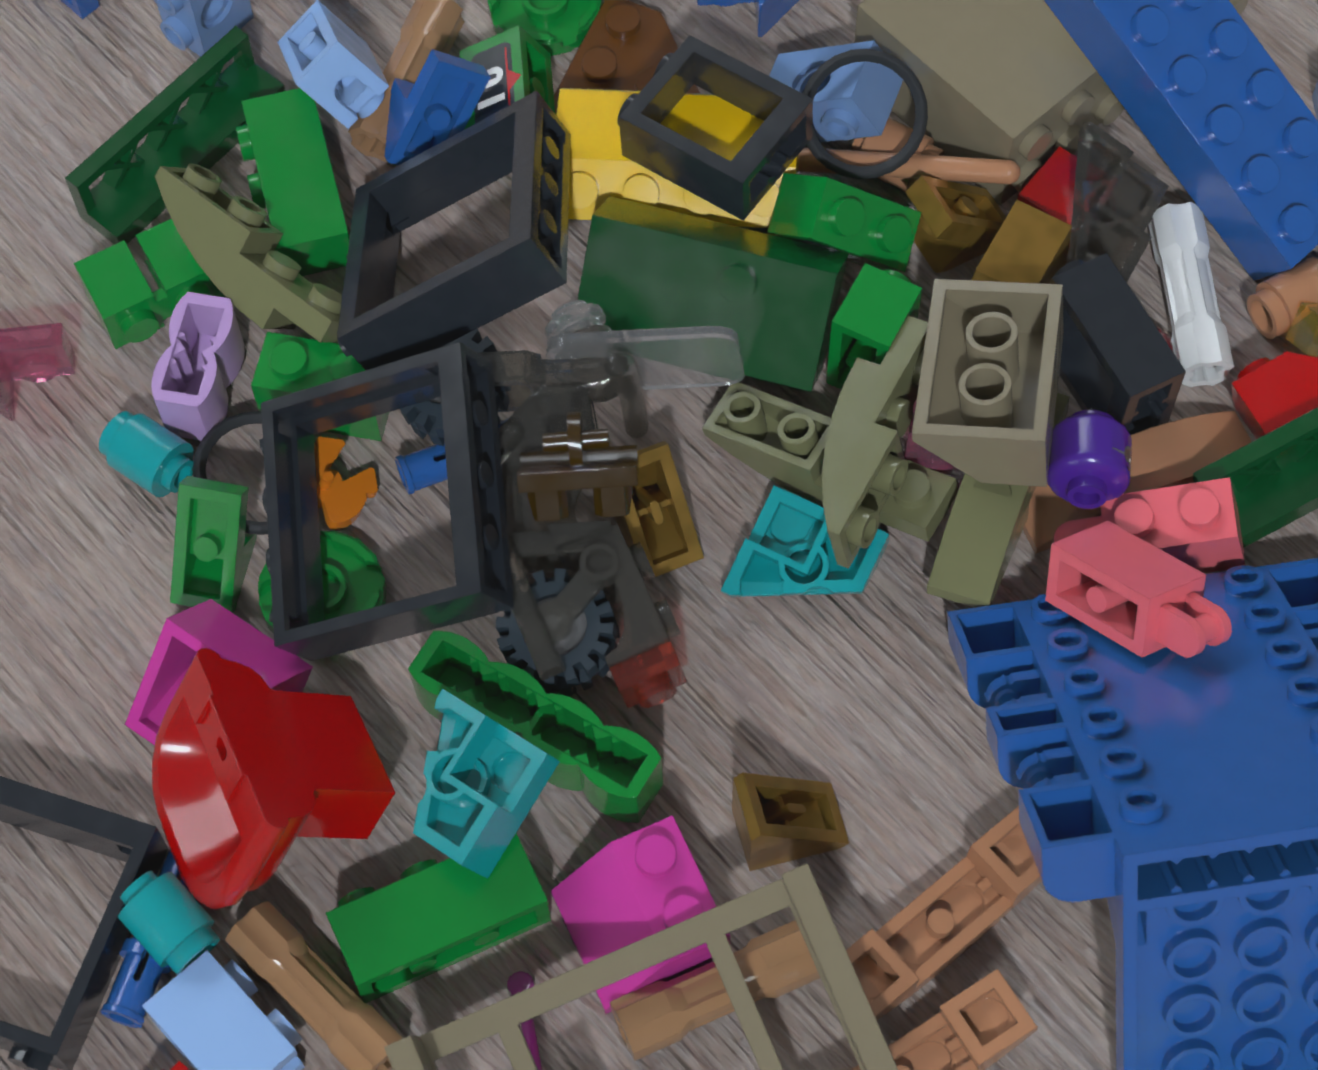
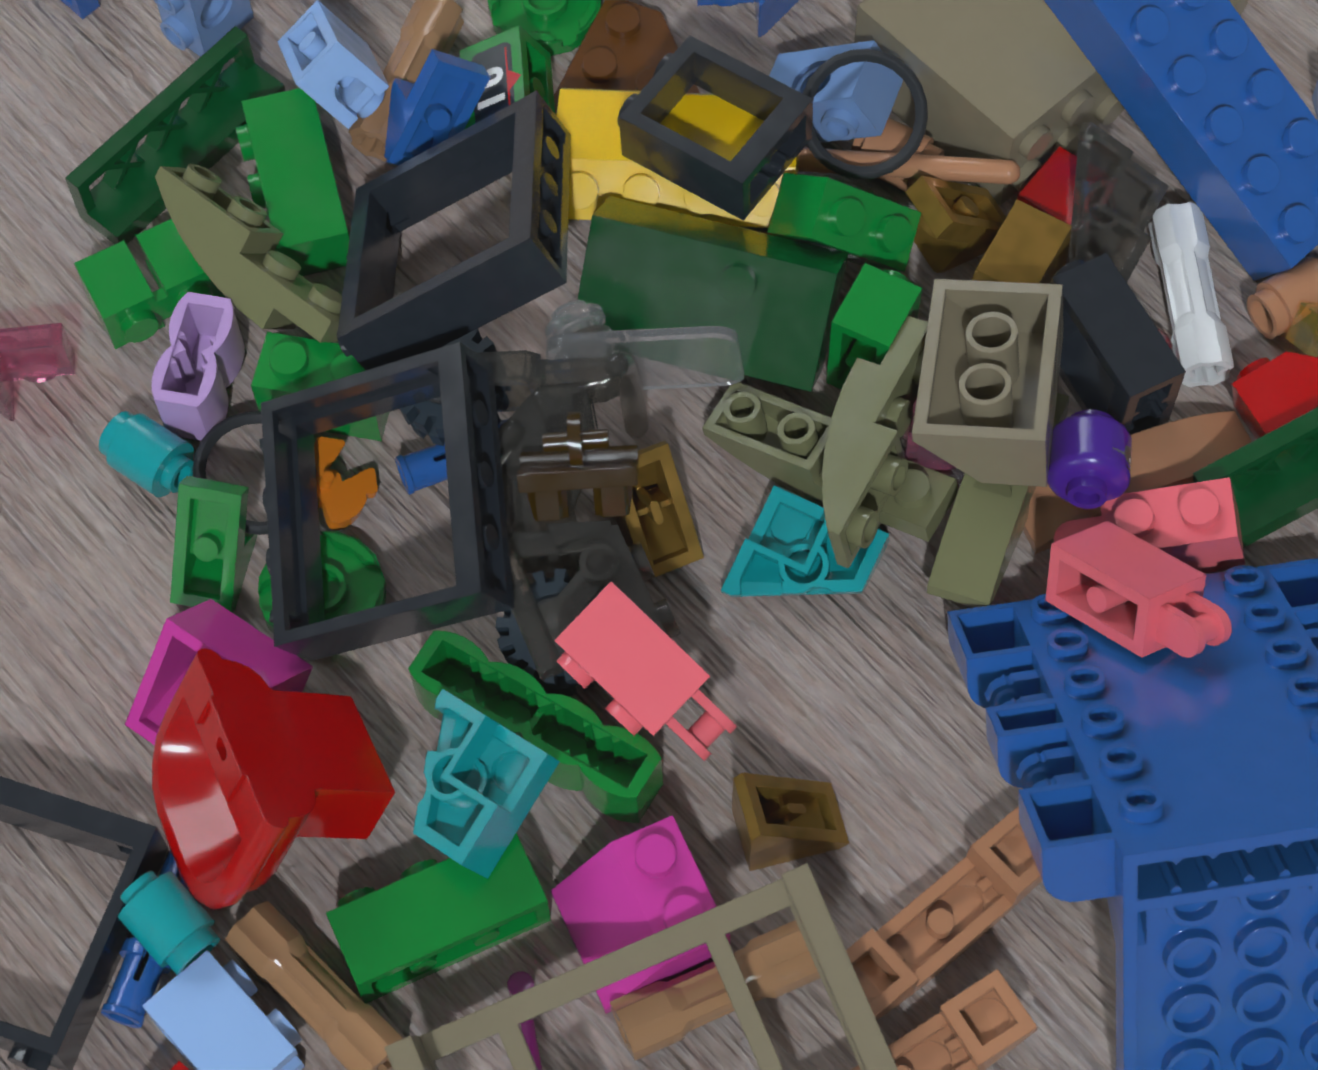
(639, 669): none -> coral brick

